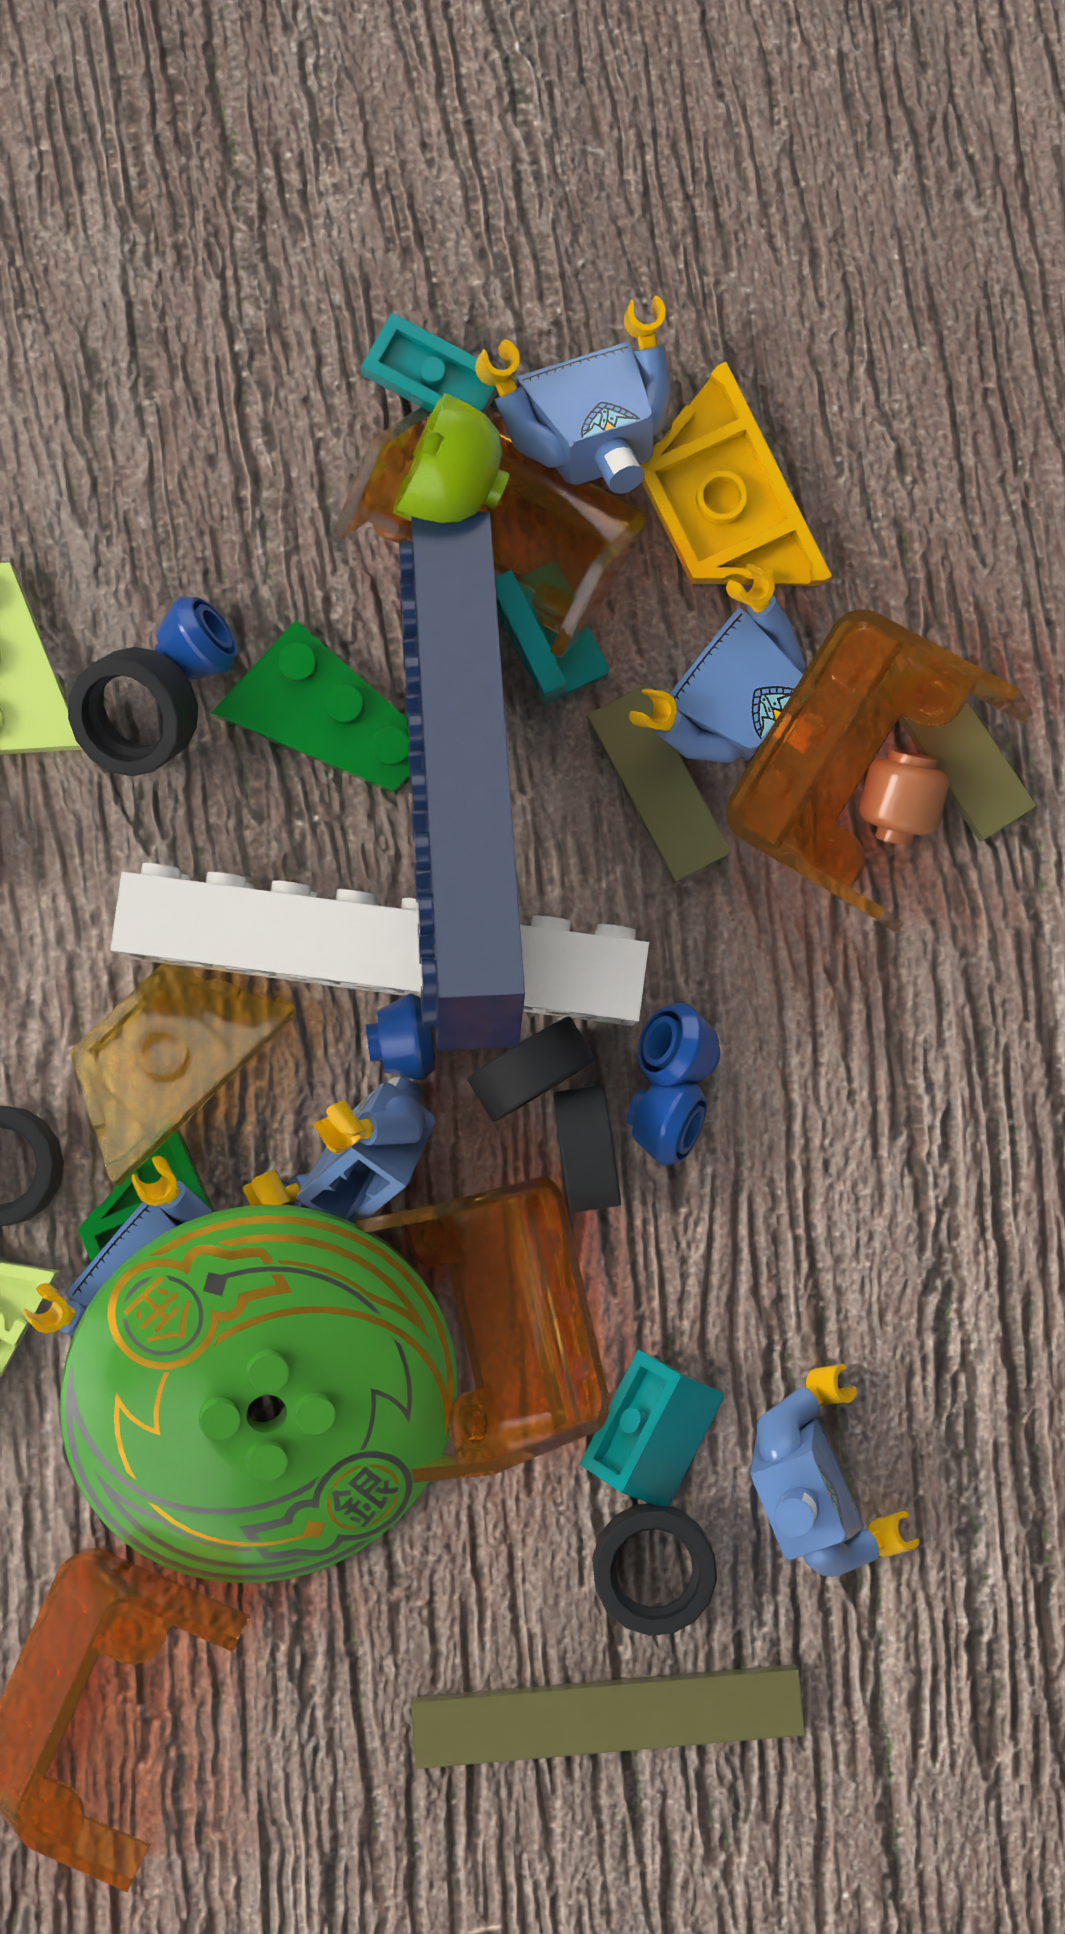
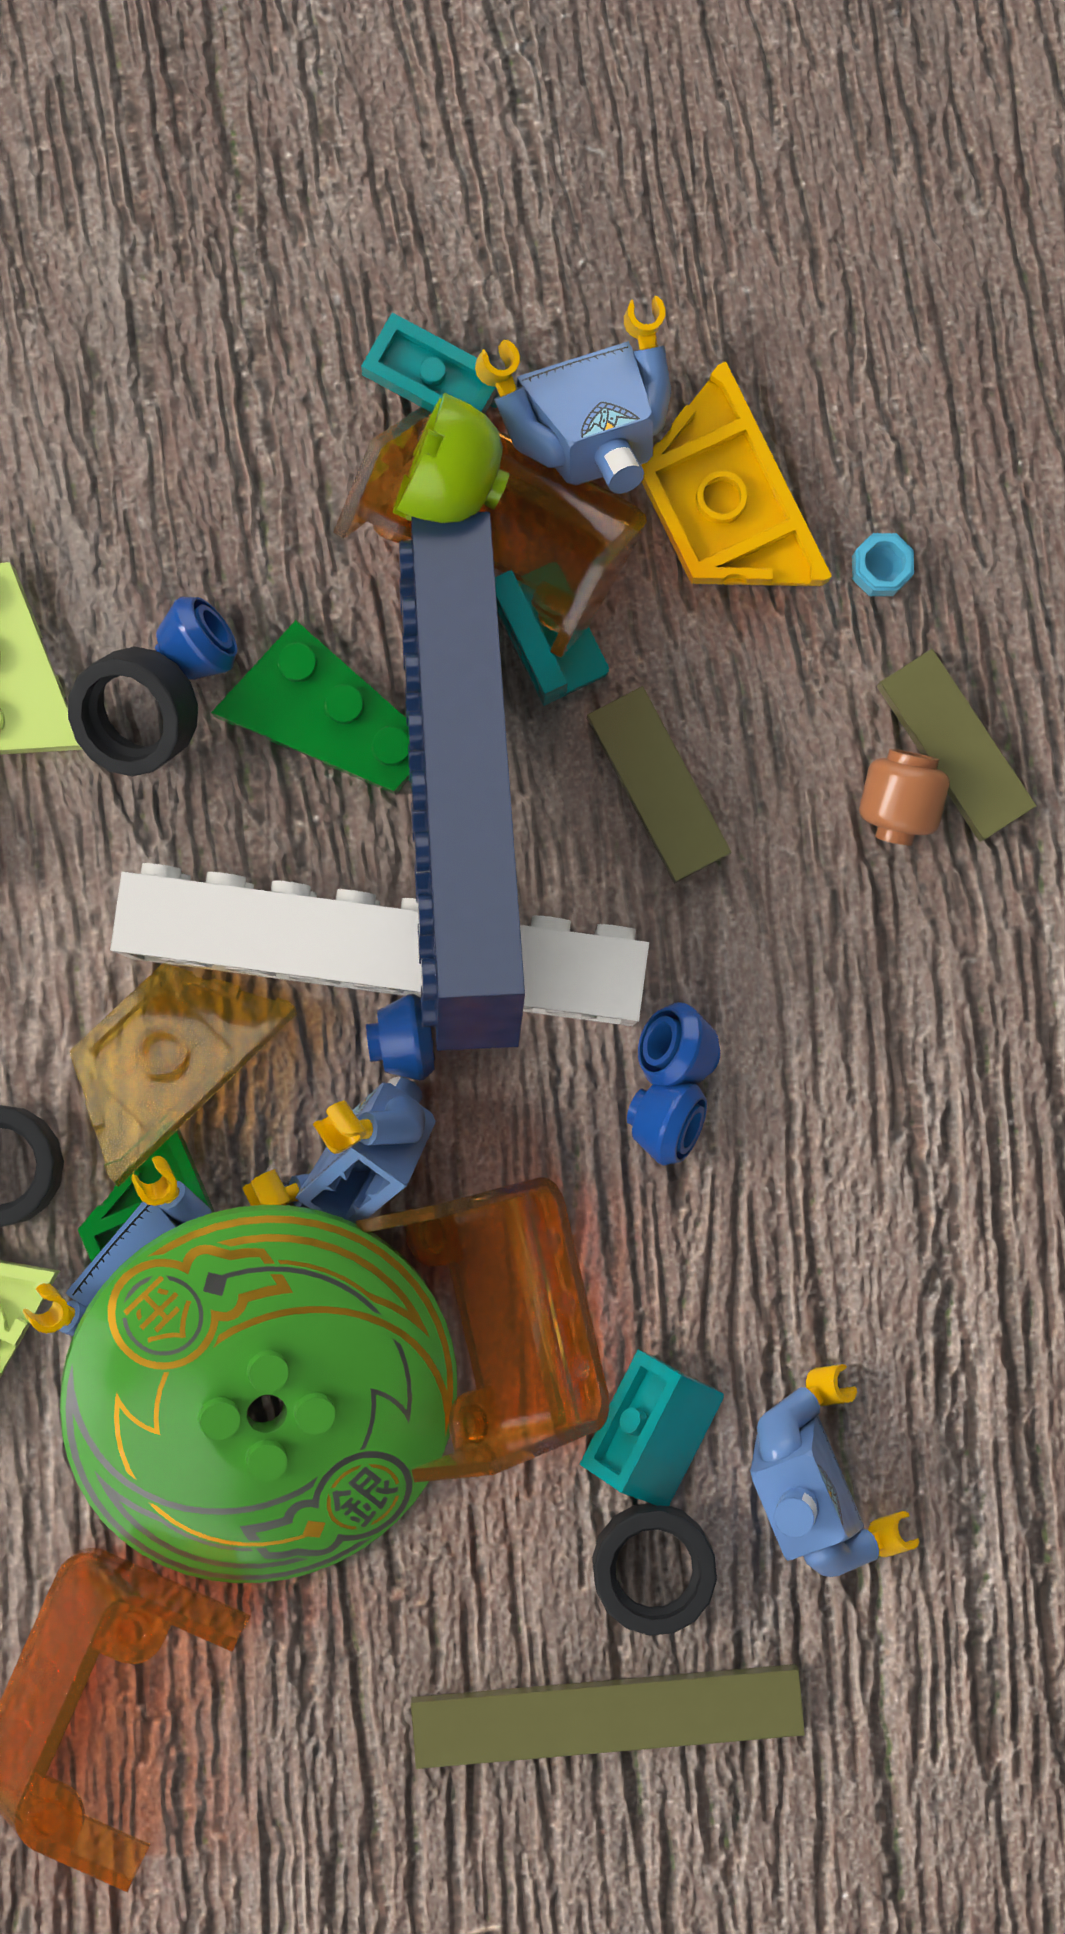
(531, 1068): black tyre -> none
(587, 1148): black tyre -> none
(735, 684): medium blue torso -> none
(832, 732): clear orange windscreen -> none
(882, 564): none -> medium azure tile

